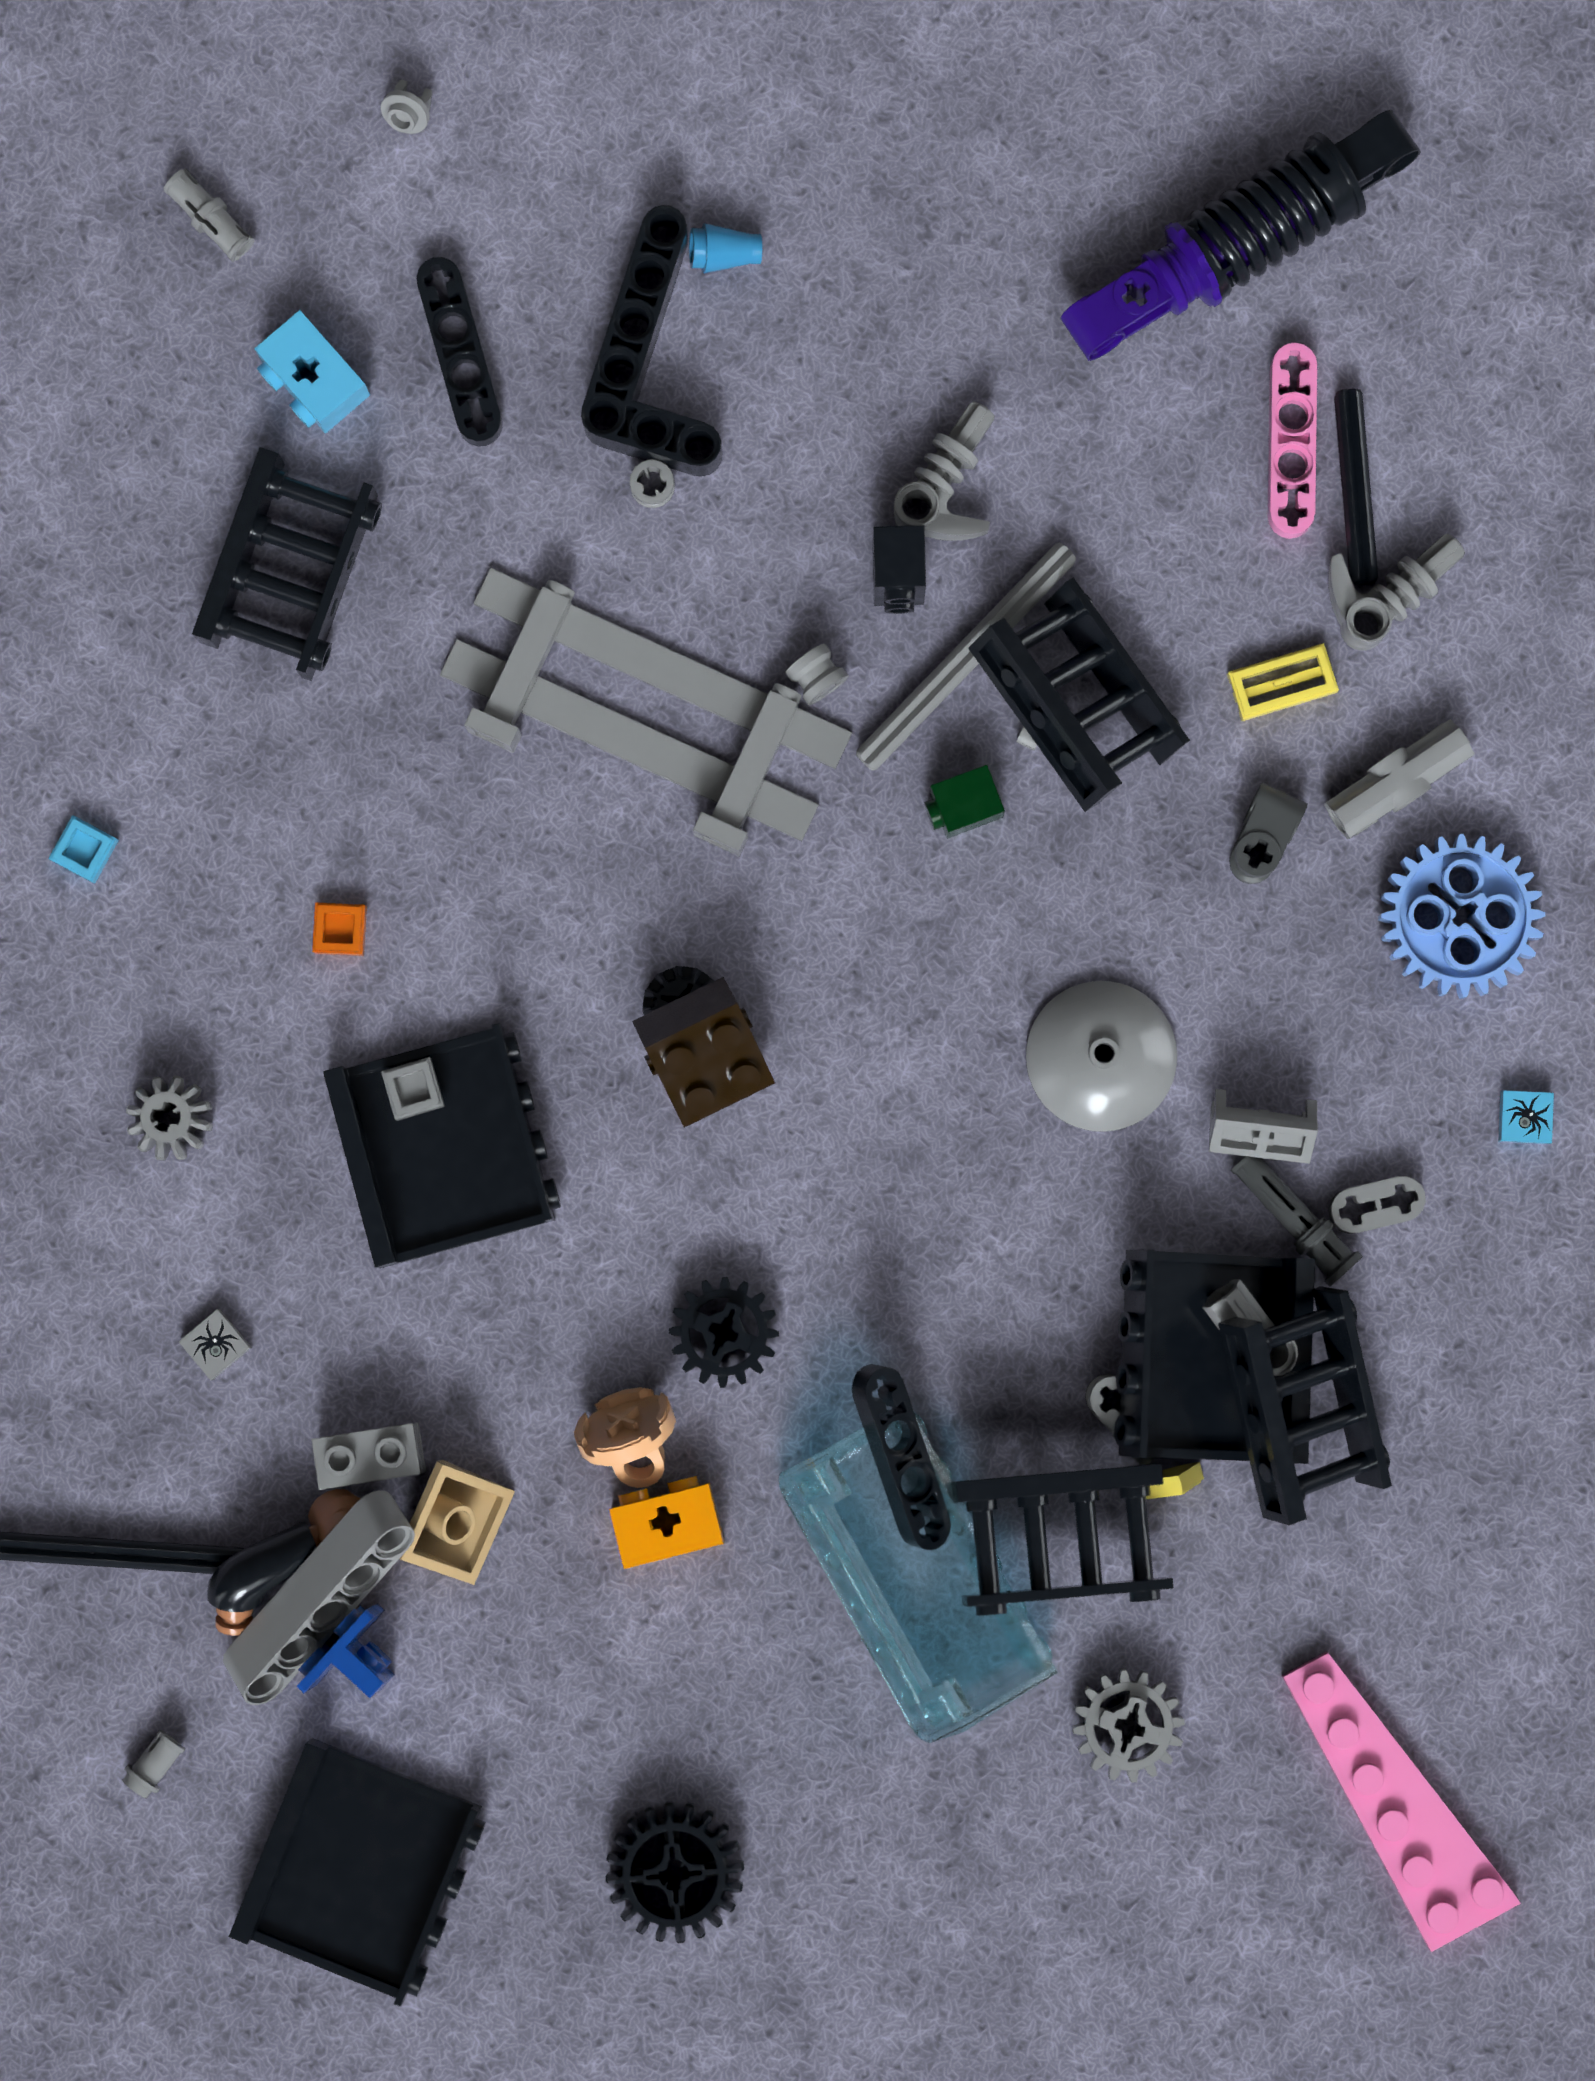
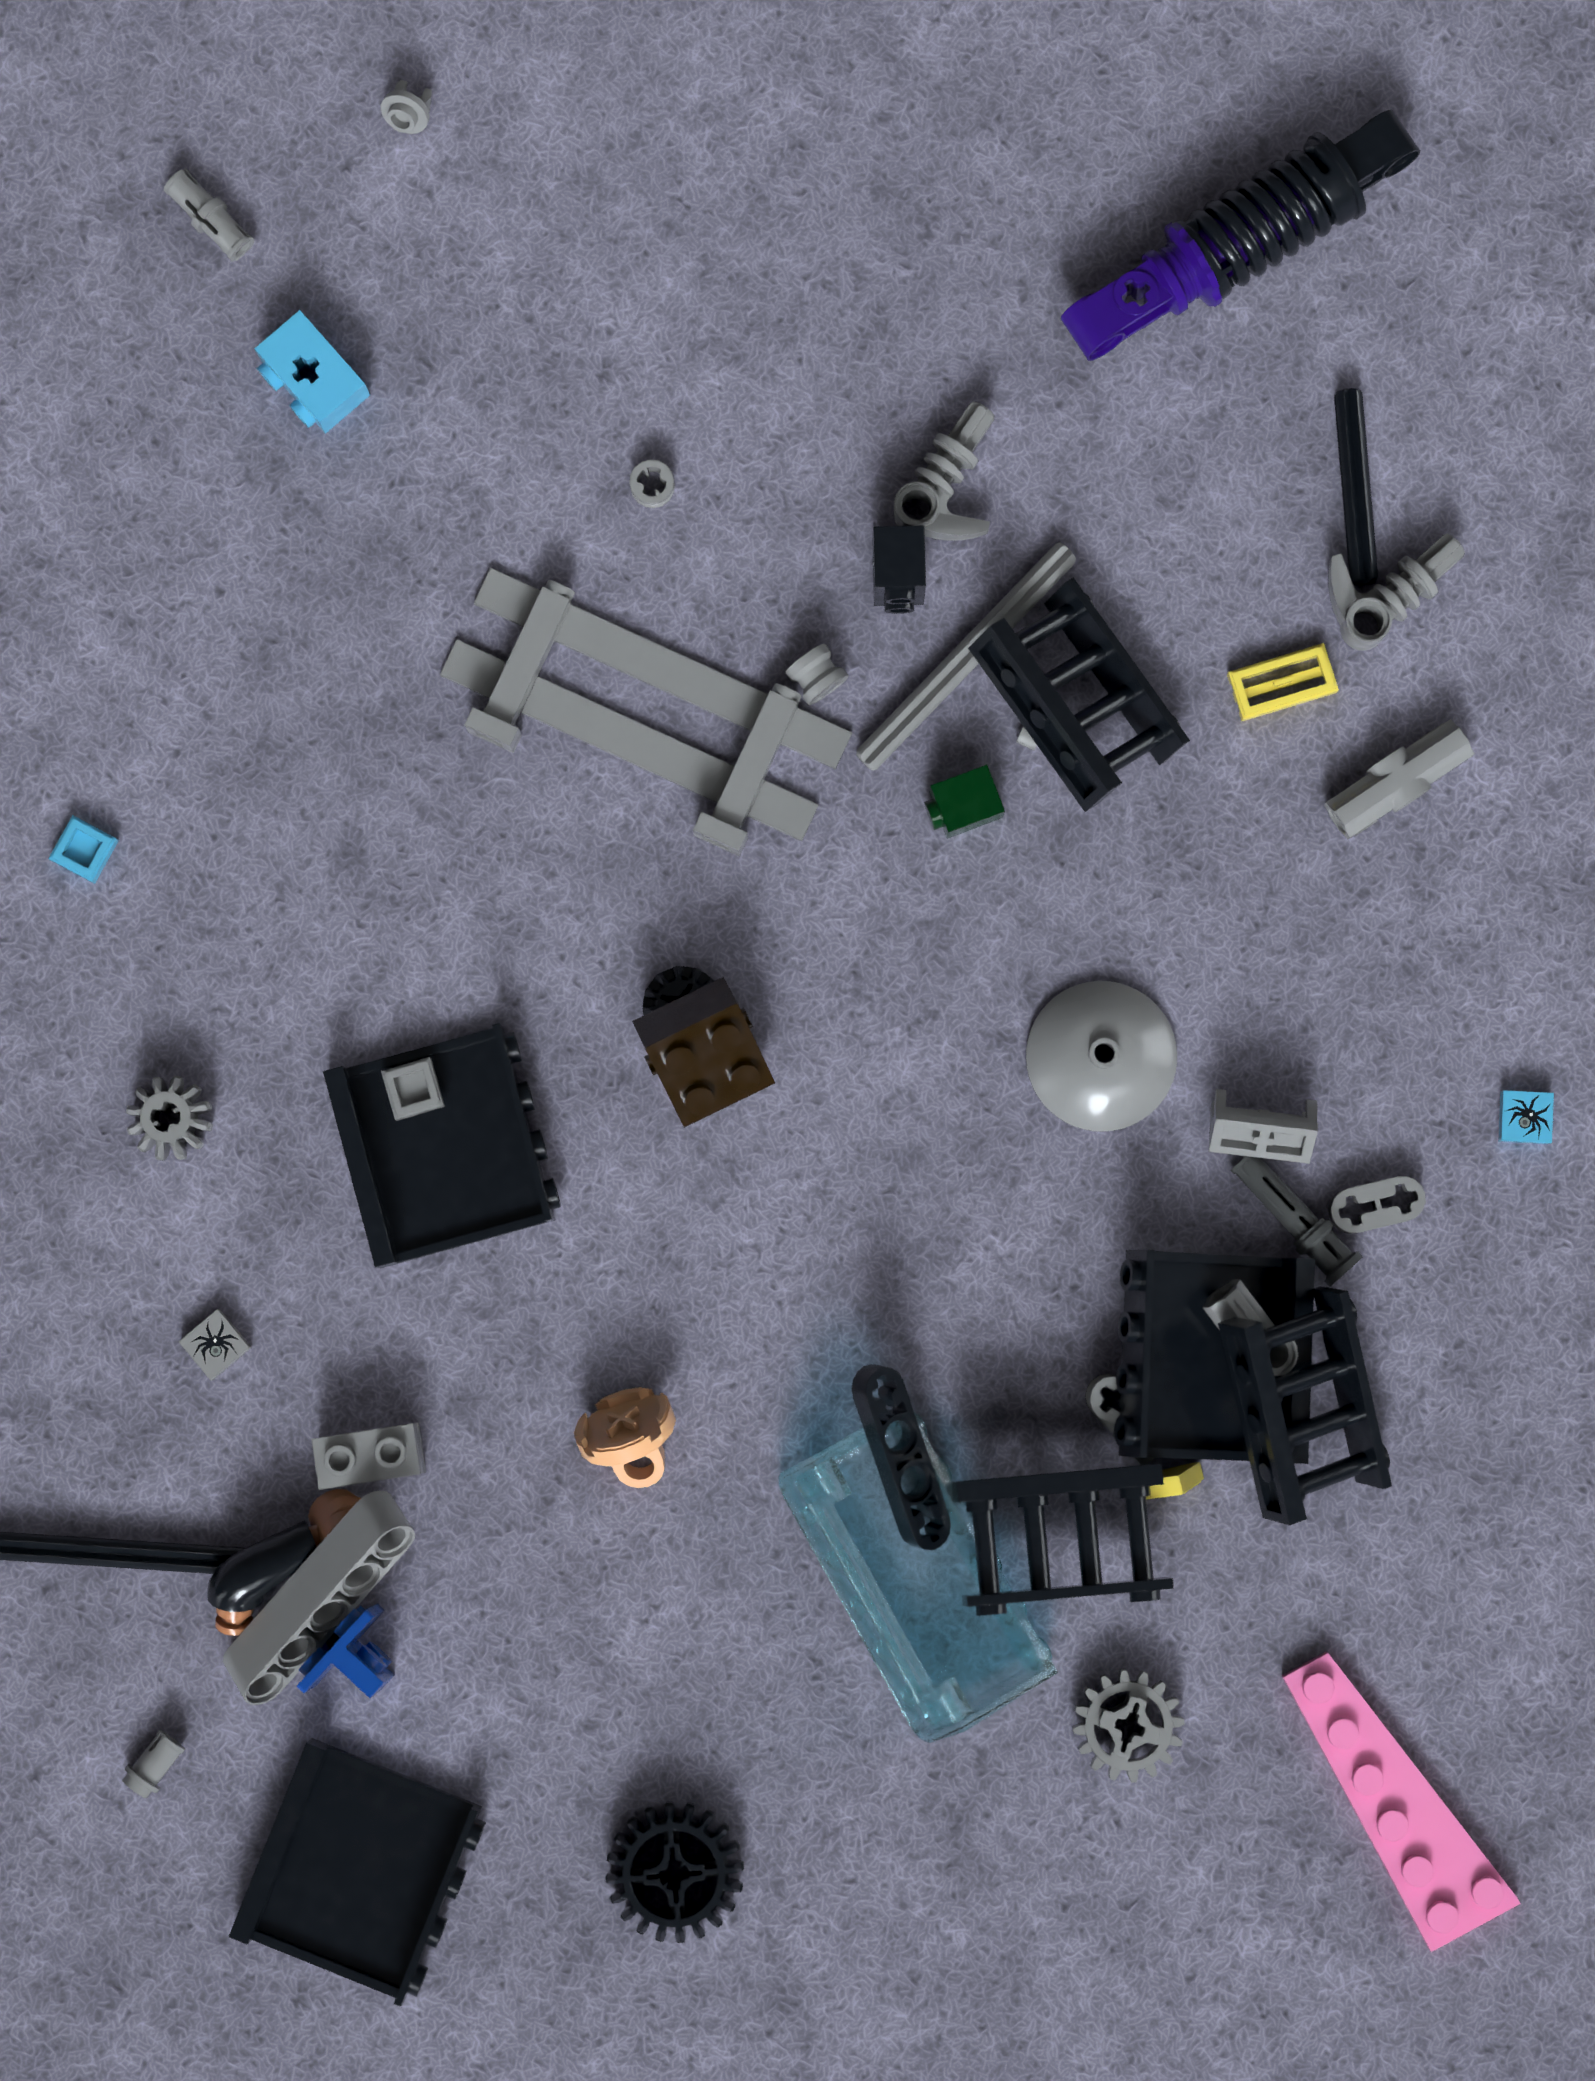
(253, 527): black fence -> none
(339, 929): orange tile -> none
(455, 353): black beam -> none
(456, 1522): tan slope -> none
(637, 352): black beam -> none
(643, 1544): light orange brick -> none
(701, 1322): black gear -> none
(722, 248): dark azure cone -> none
(1269, 827): dark grey piece -> none
(1298, 441): bright pink beam -> none
(1430, 948): light blue gear -> none

